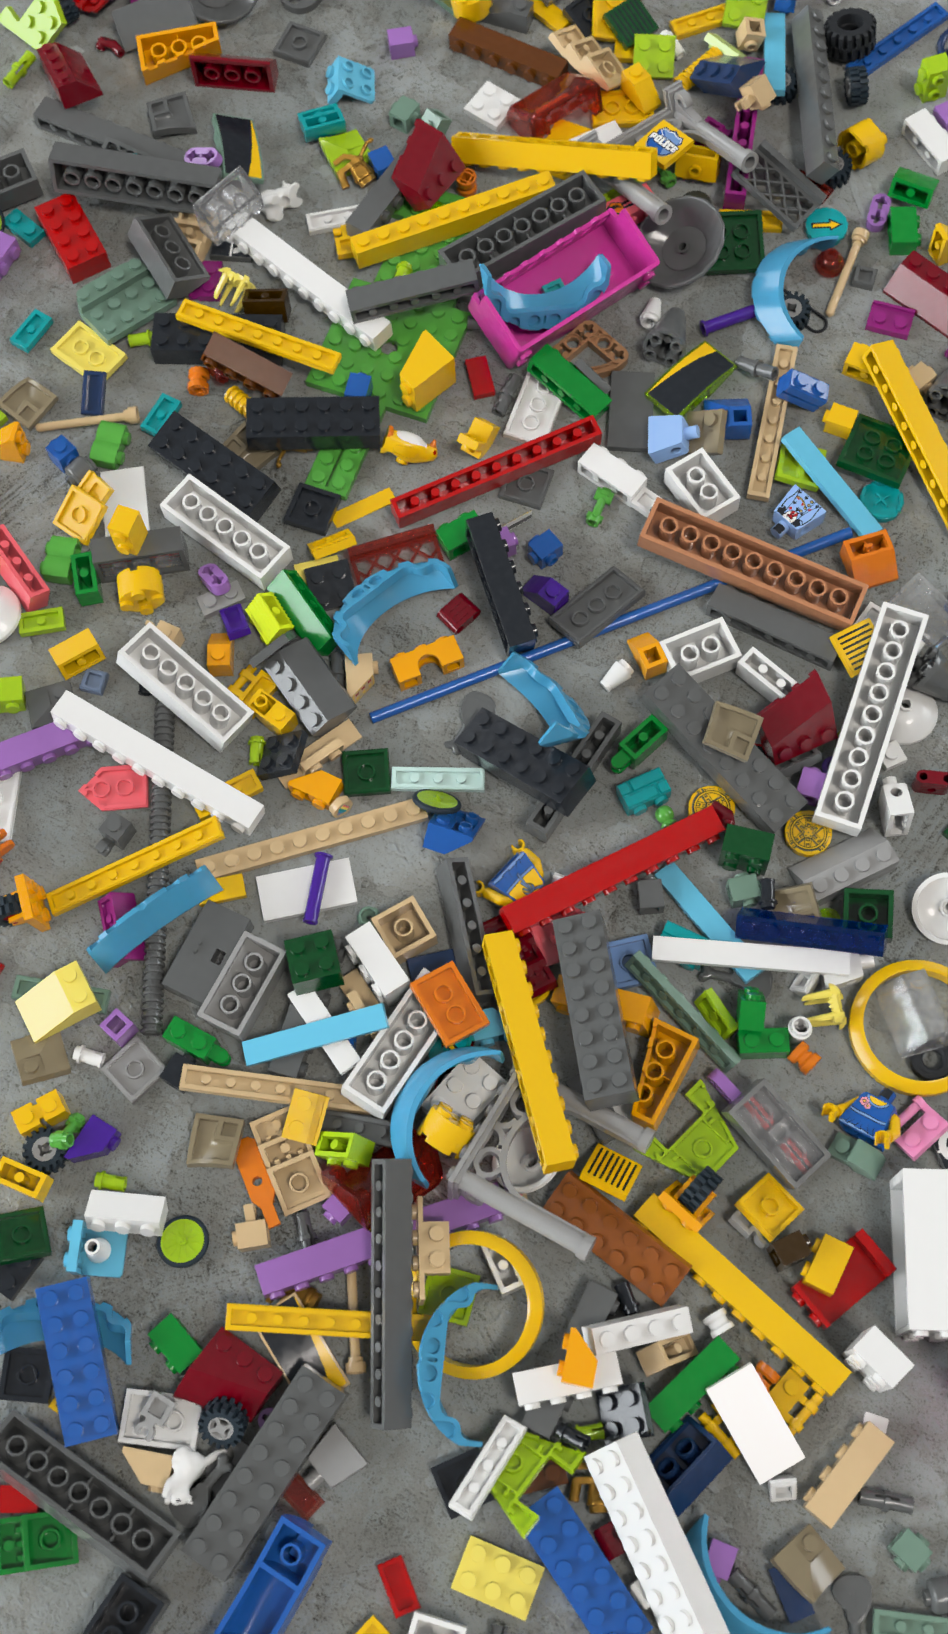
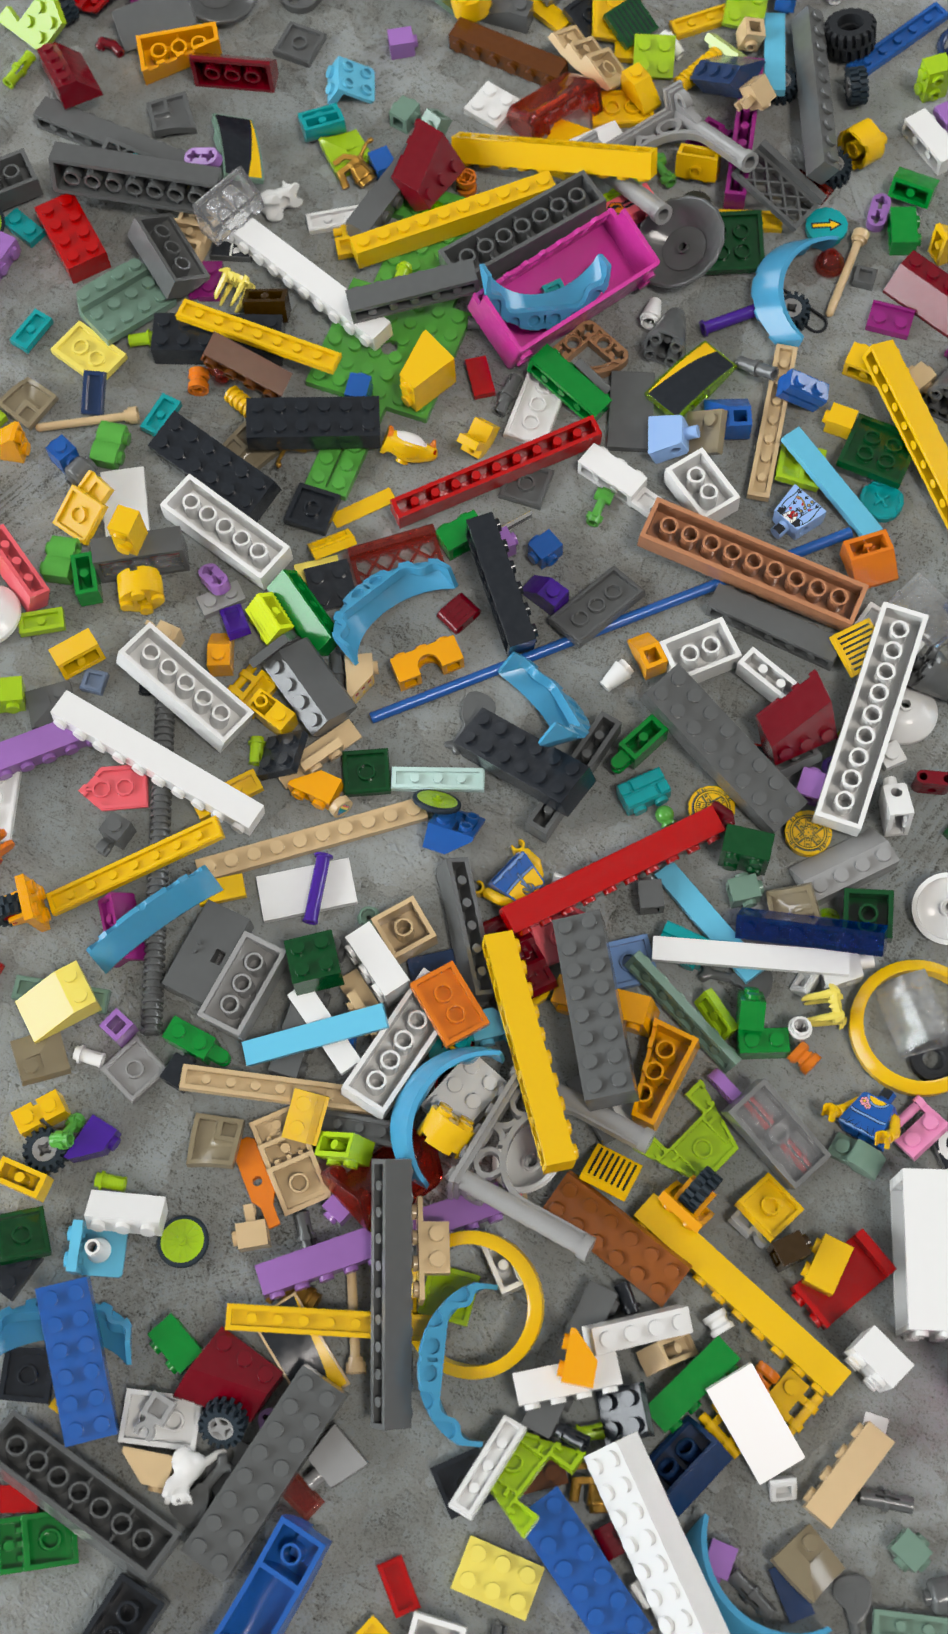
(669, 141): tile -> none
(732, 730): dark tan plate -> none
(767, 891): black pin -> none

